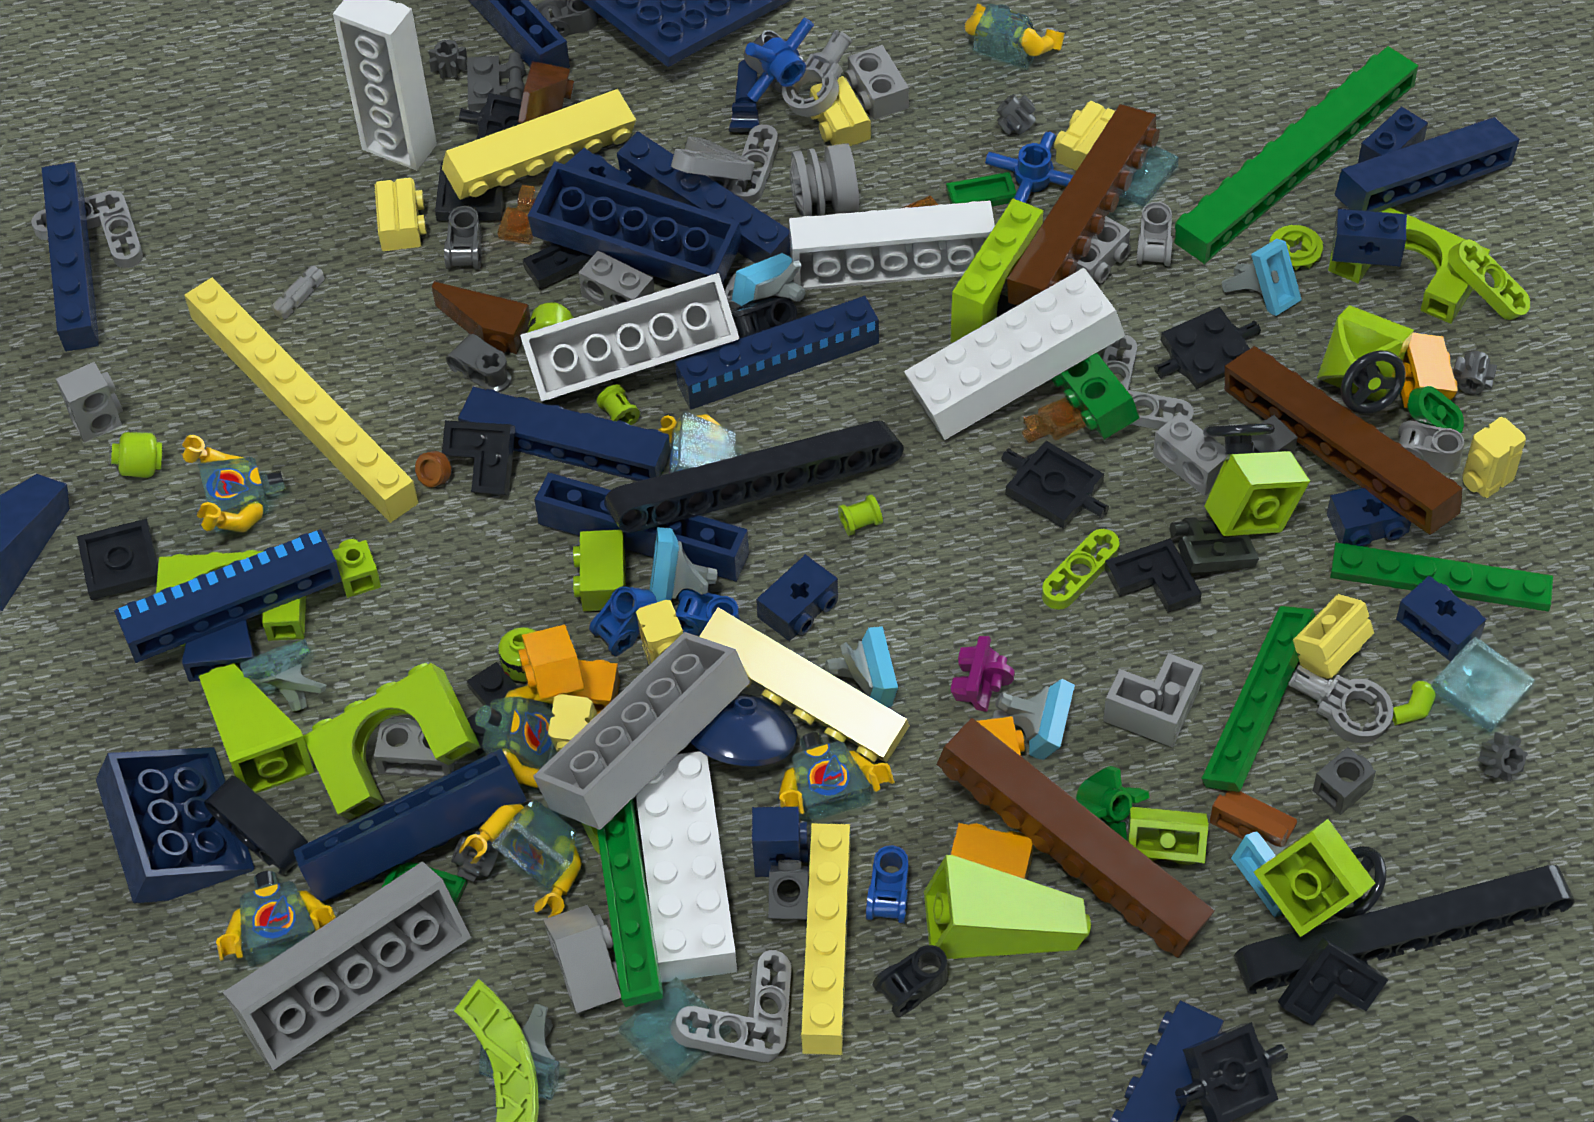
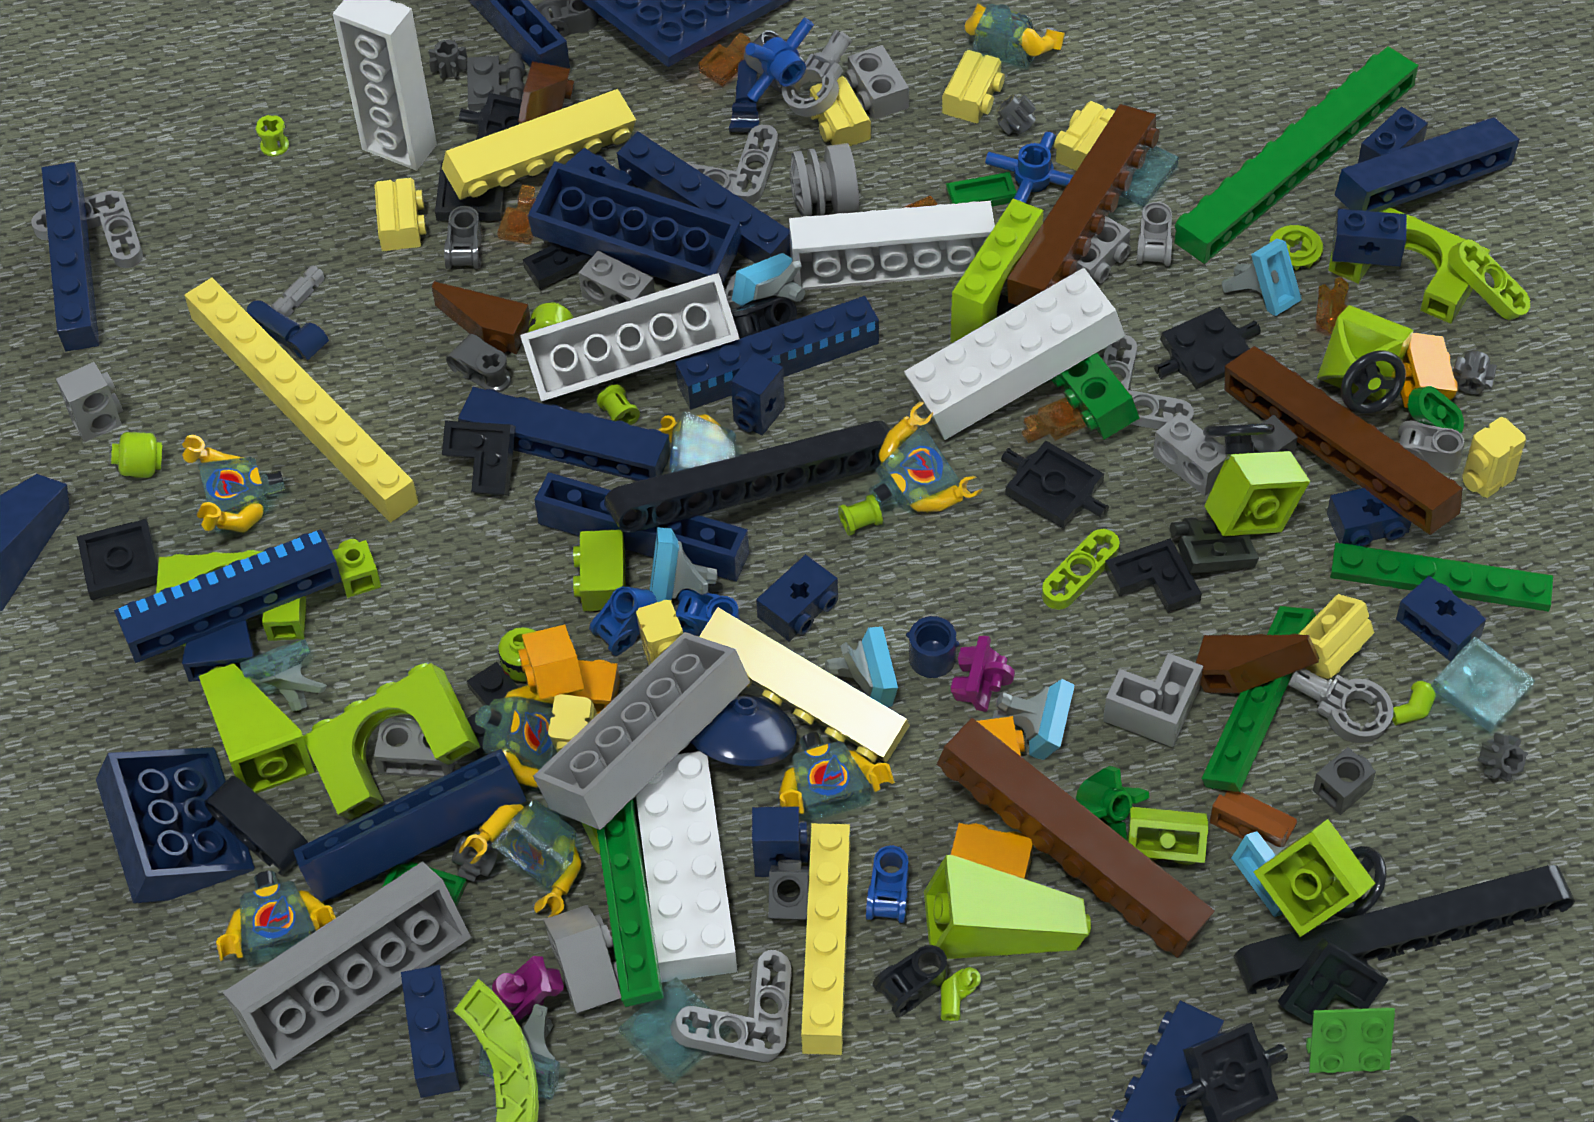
(274, 133): none -> lime bush
(301, 341): none -> dark blue piece
(430, 1031): none -> dark blue arch
(433, 469): dark orange tile -> none
(527, 986): none -> magenta hips
(712, 160): light grey beam -> none
(723, 62): none -> clear orange plate
(757, 394): none -> dark blue brick
(916, 470): none -> torso
(932, 647): none -> dark blue piece
(955, 990): none -> lime arm
(972, 87): none -> light yellow brick
(1248, 661): none -> reddish brown slope
(1331, 304): none -> clear orange plate
(1351, 1040): none -> bright green hinge

